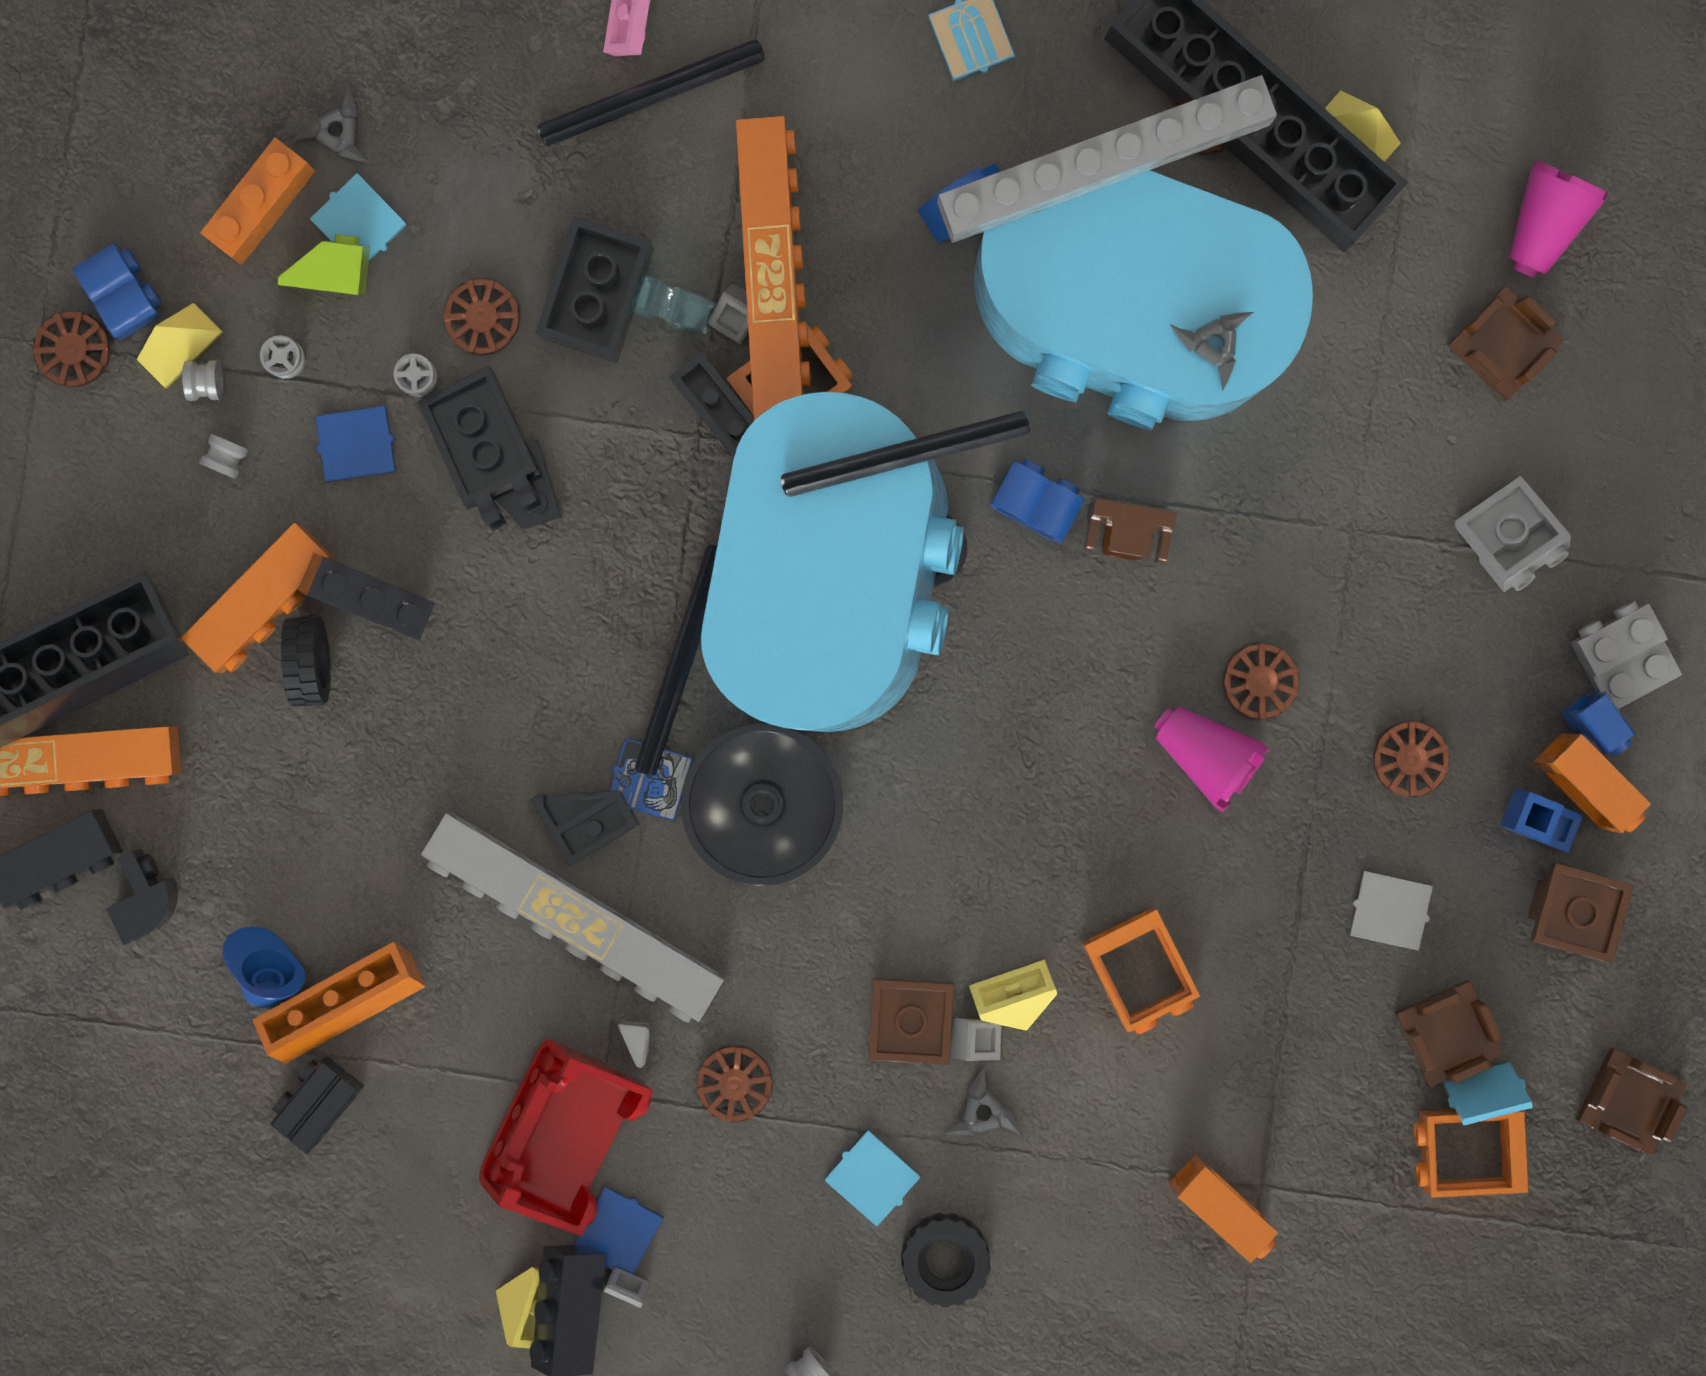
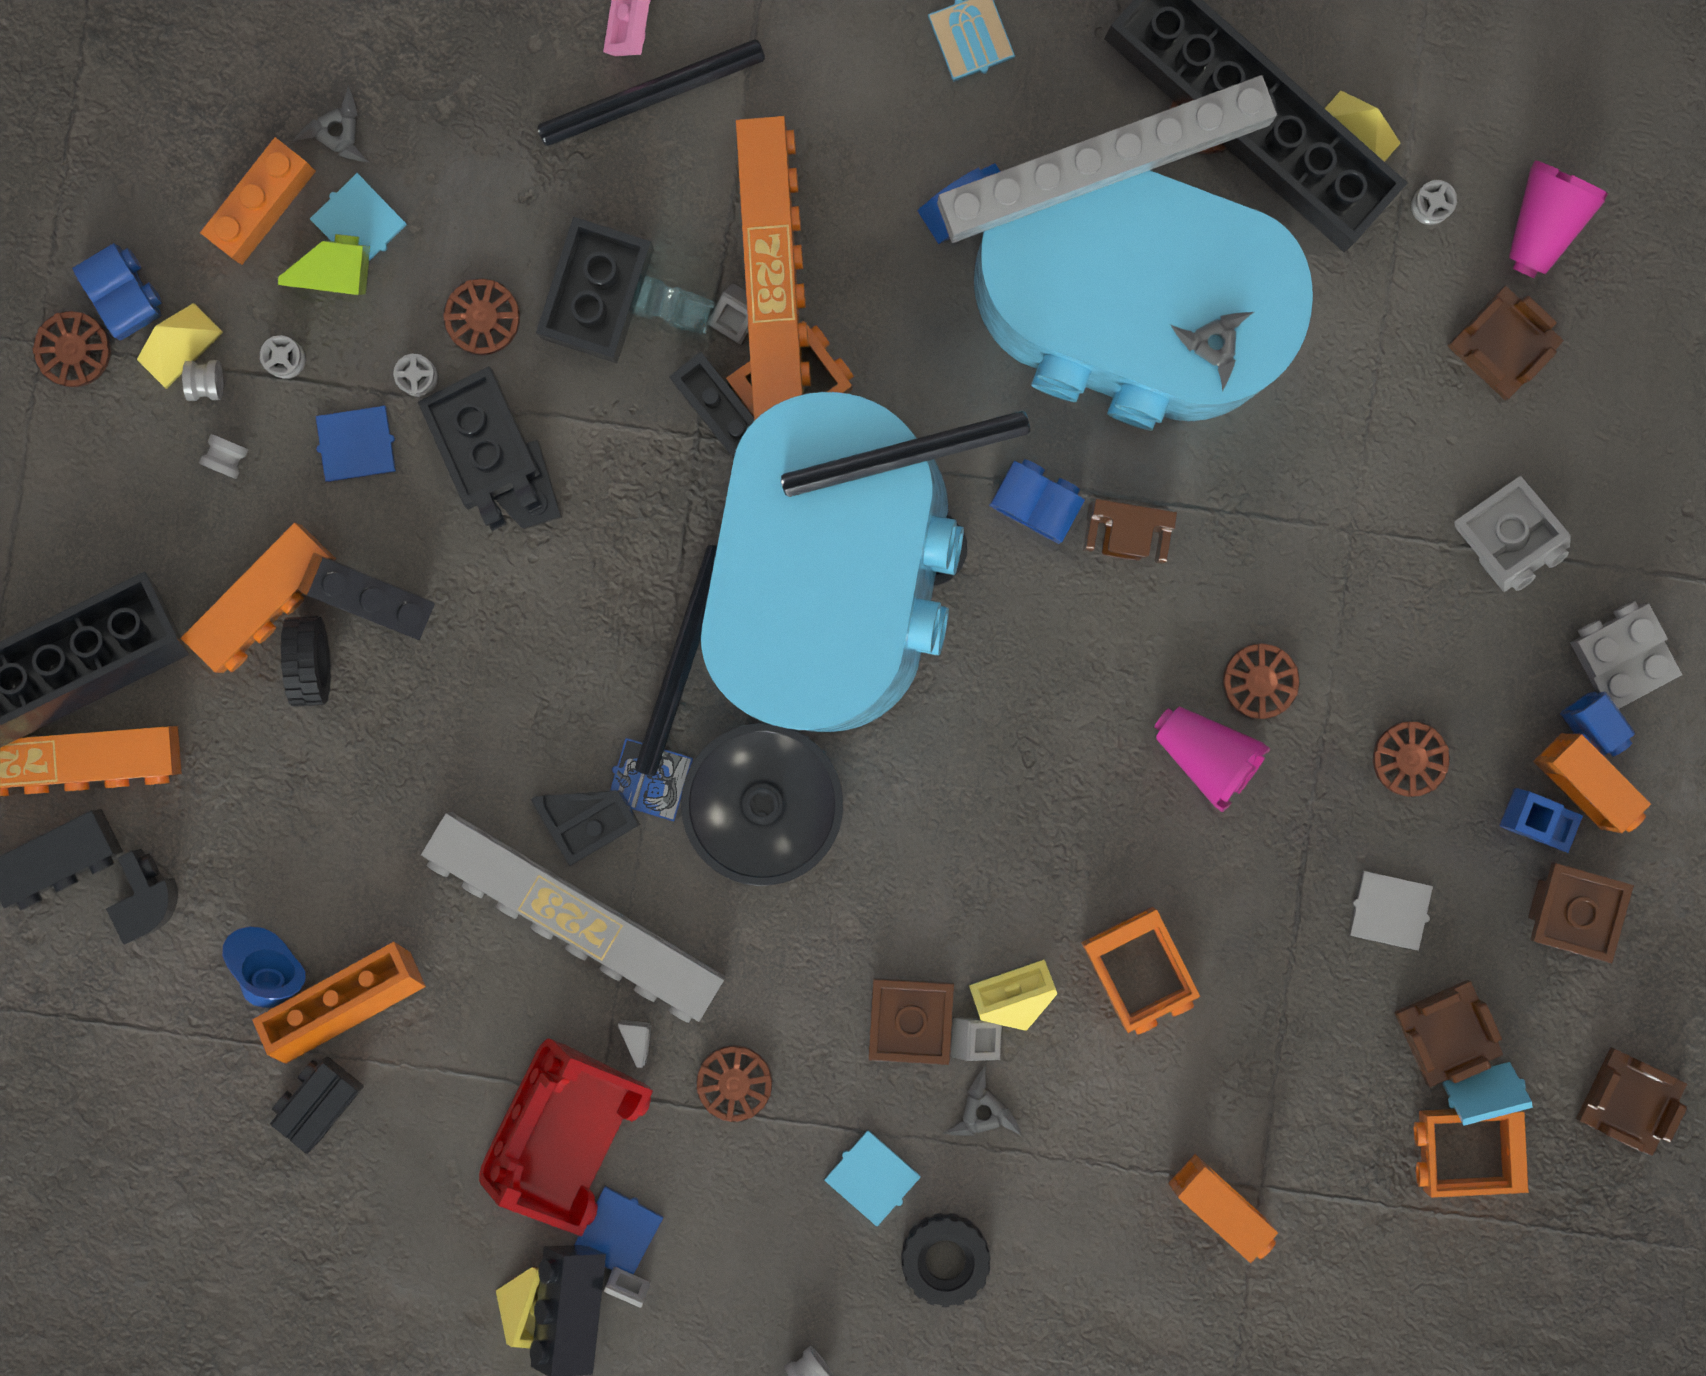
(1439, 195): none -> light grey wheel

